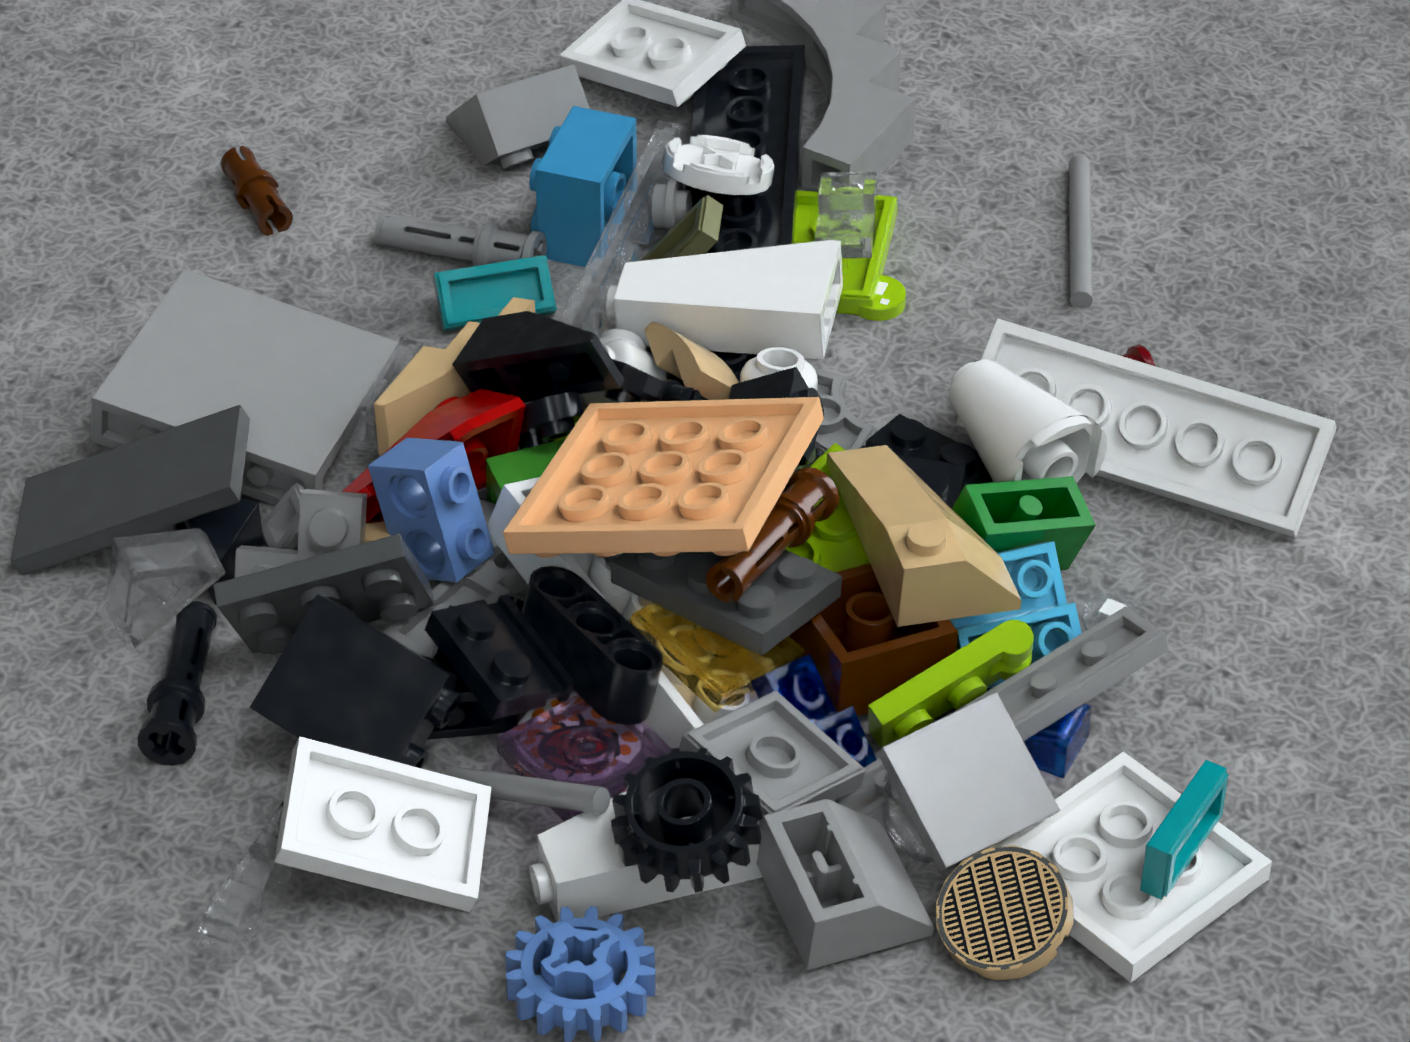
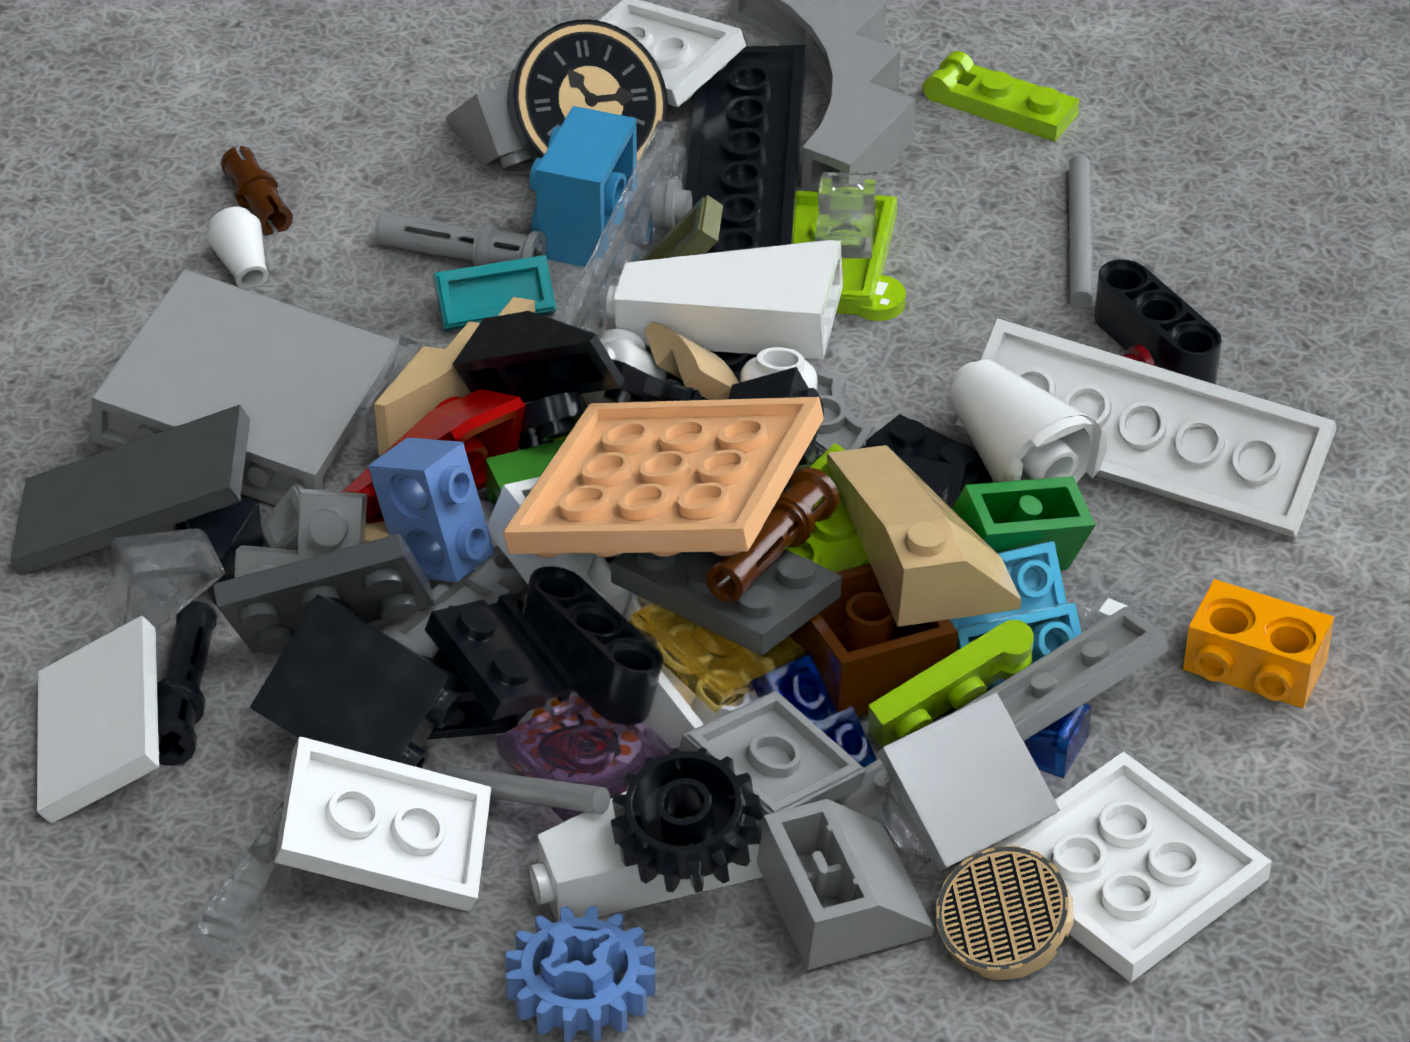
(97, 720): none -> white tile
(238, 243): none -> white cone
(588, 68): none -> tile
(718, 165): white tile -> none
(1000, 97): none -> lime plate
(1144, 311): none -> black beam
(1184, 830): teal tile -> none
(1258, 643): none -> light orange brick

